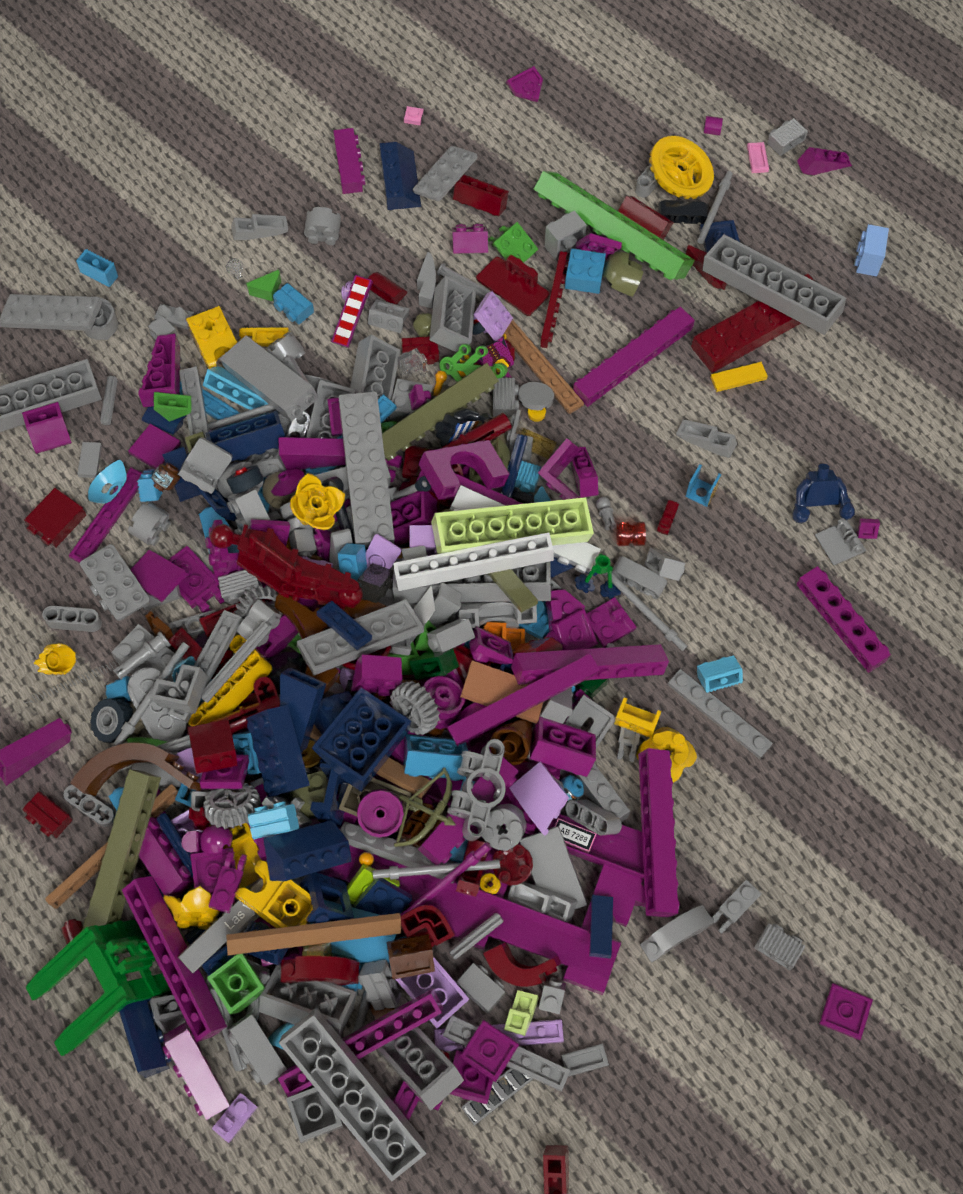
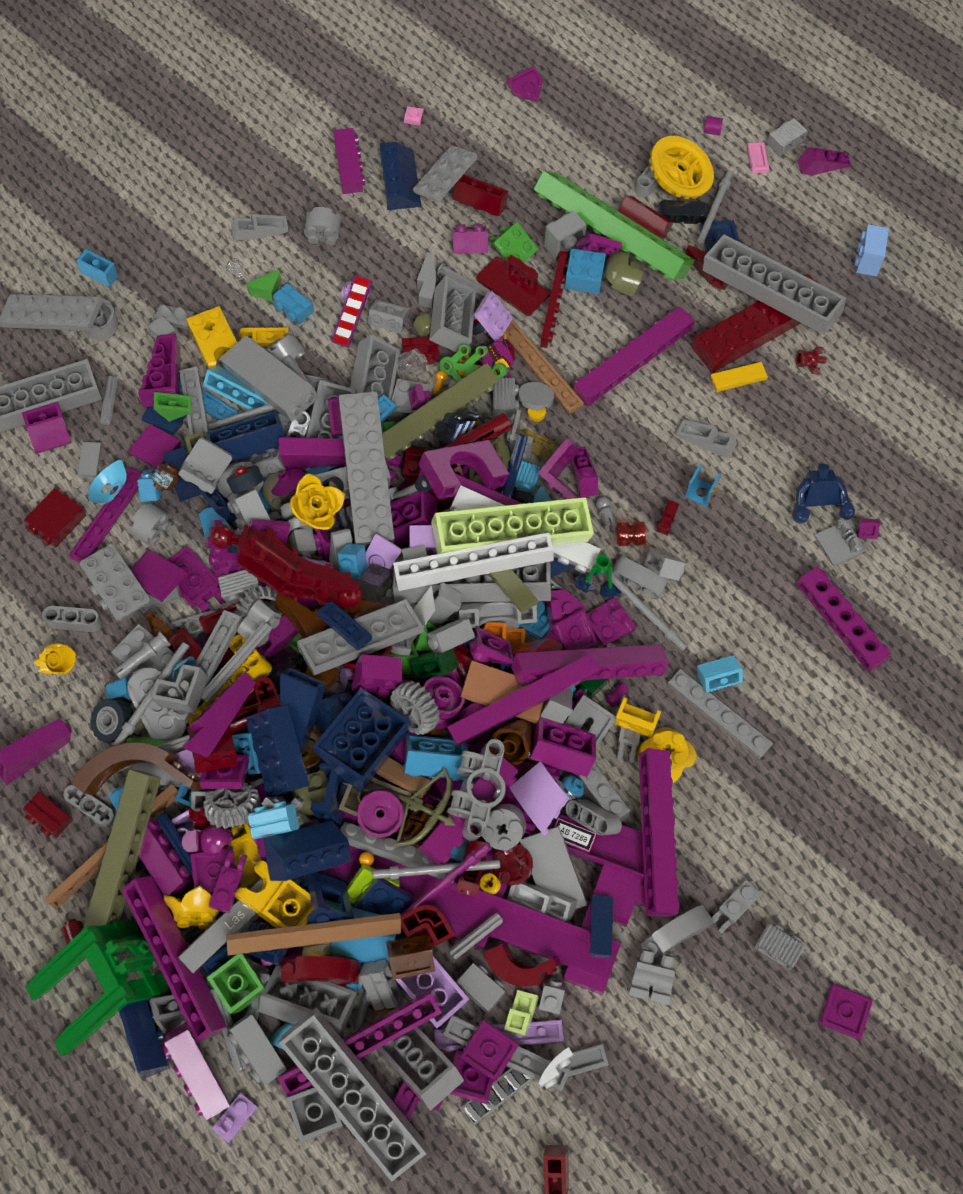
(217, 717): none -> magenta wedge
(386, 288): dark red brick -> none
(550, 1074): none -> white slope
(617, 694): none -> magenta pin
(655, 975): none -> light grey hips
(810, 359): none -> dark red piece

